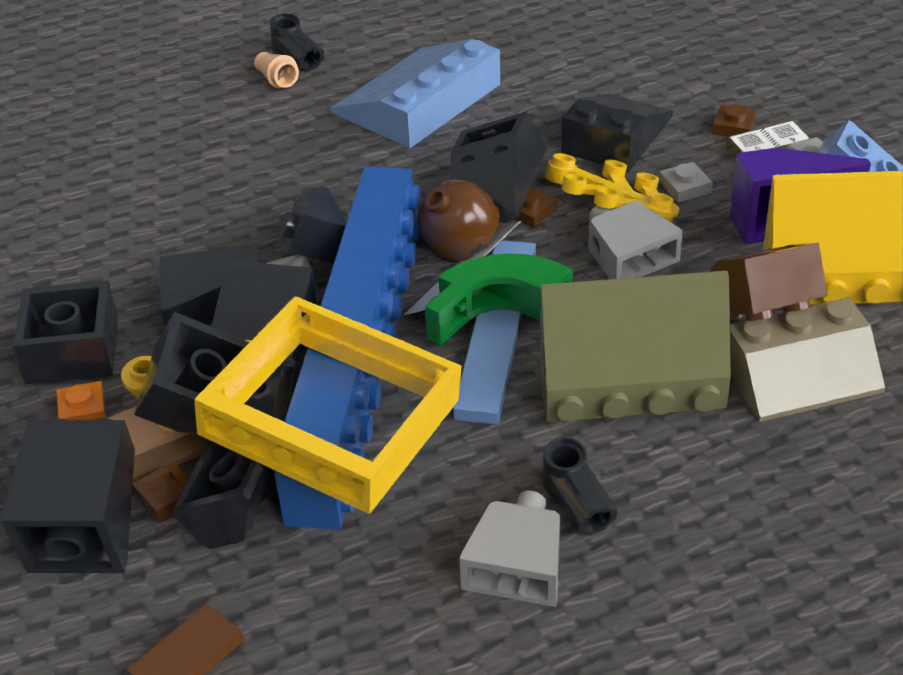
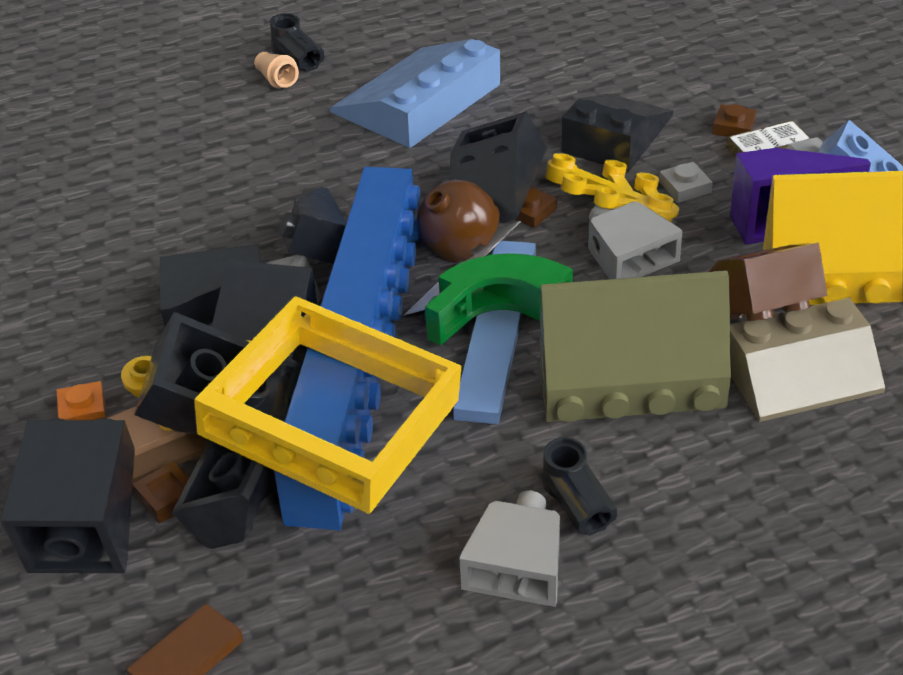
(66, 332): black brick -> none

